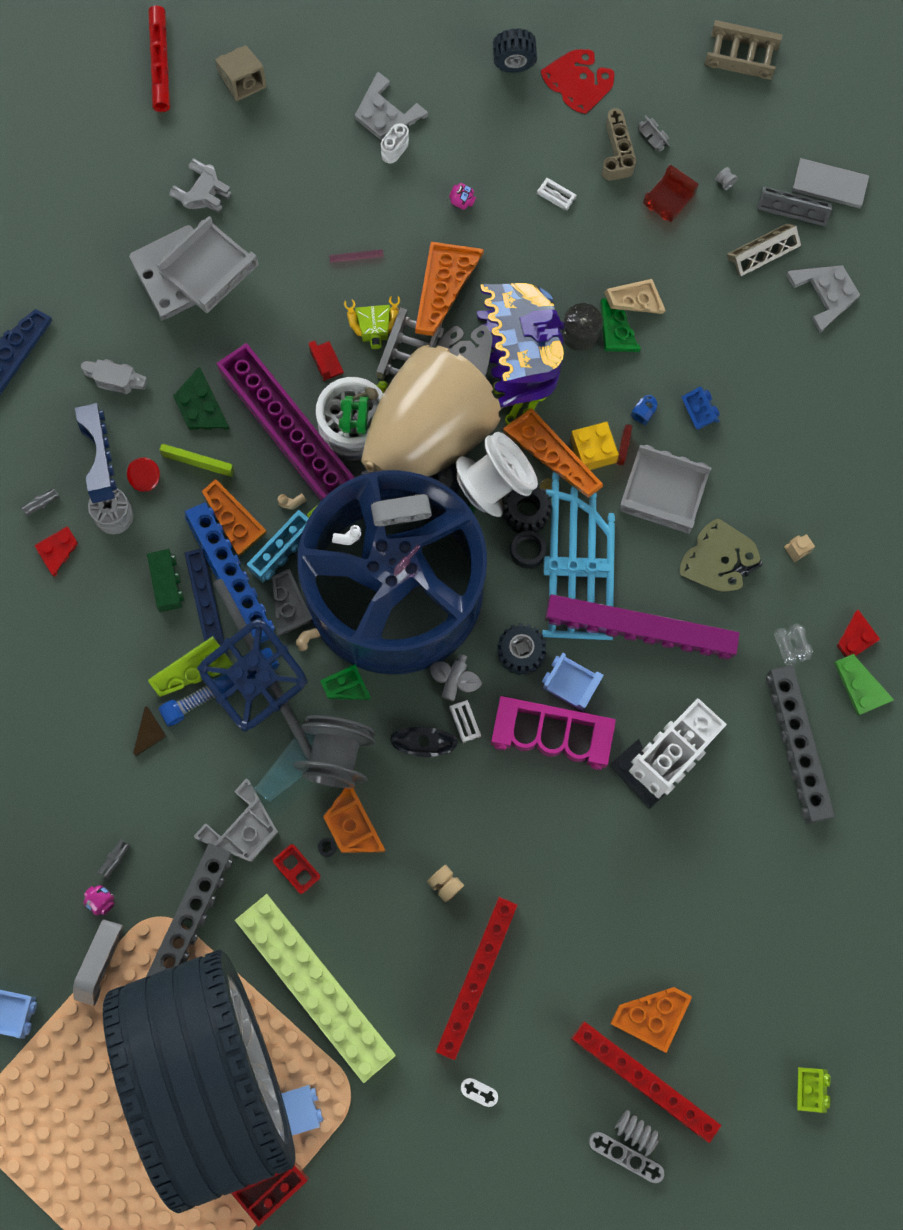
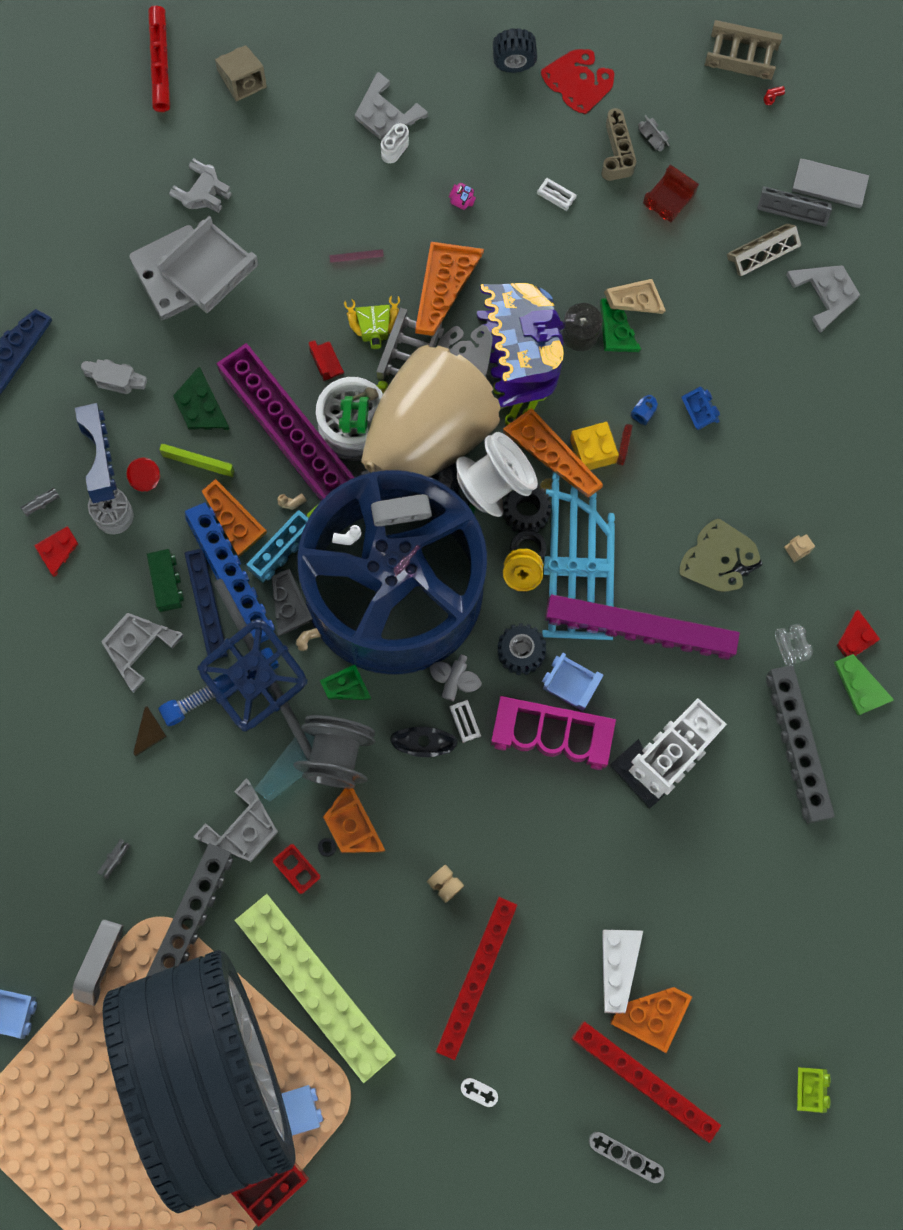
(98, 900): dark pink head -> none
(130, 639): none -> light grey wing
(185, 670): lime wing -> none
(523, 570): none -> yellow wheel
(619, 965): none -> white wing
(637, 1132): light grey piece -> none
(665, 488): light grey panel -> none
(726, 178): light grey wheel -> none
(772, 93): none -> red arm

